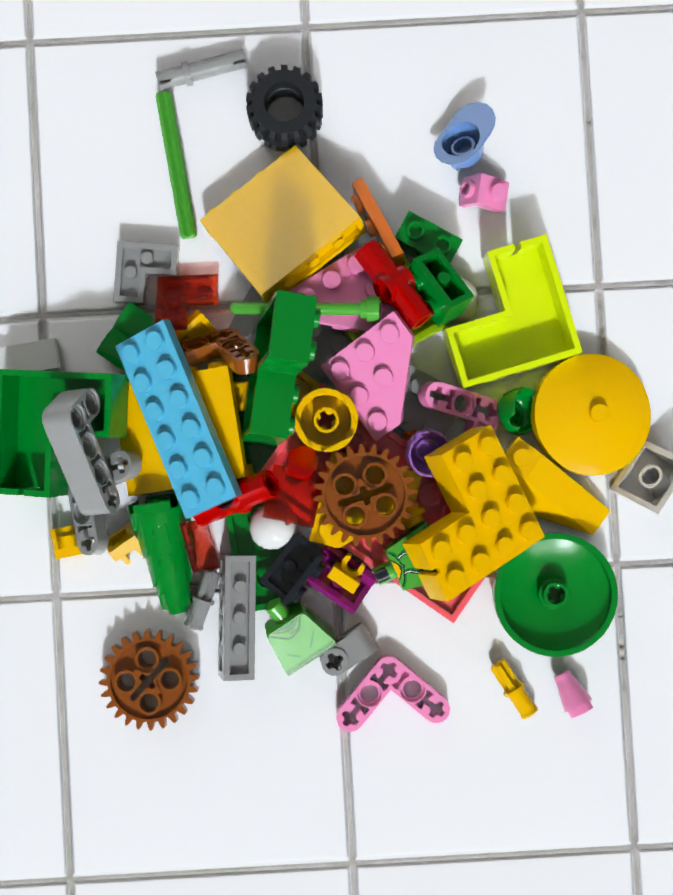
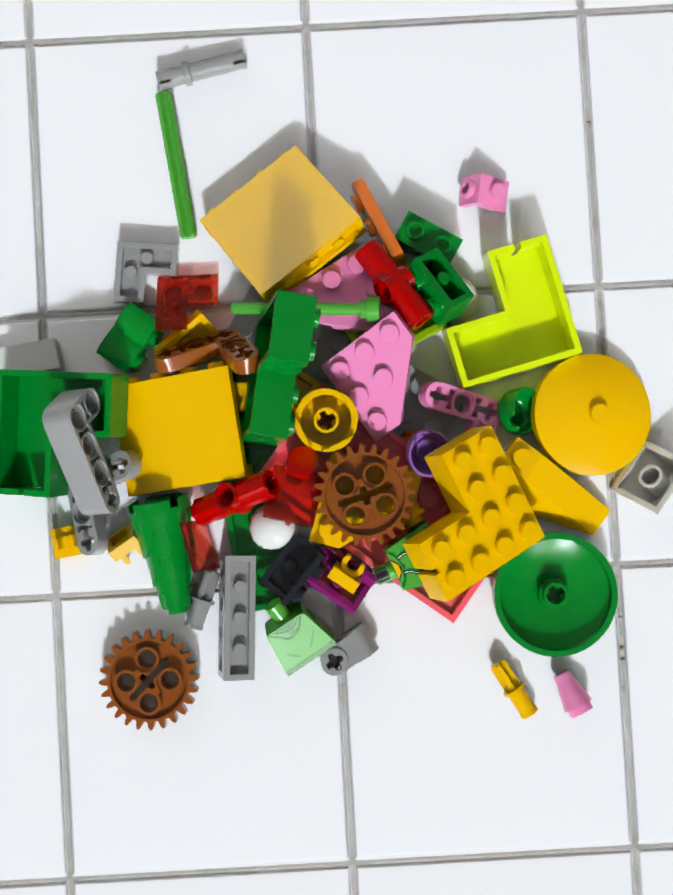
(178, 419): medium azure plate -> none
(284, 84): black tyre -> none
(396, 684): bright pink beam -> none
(464, 136): medium blue piece -> none

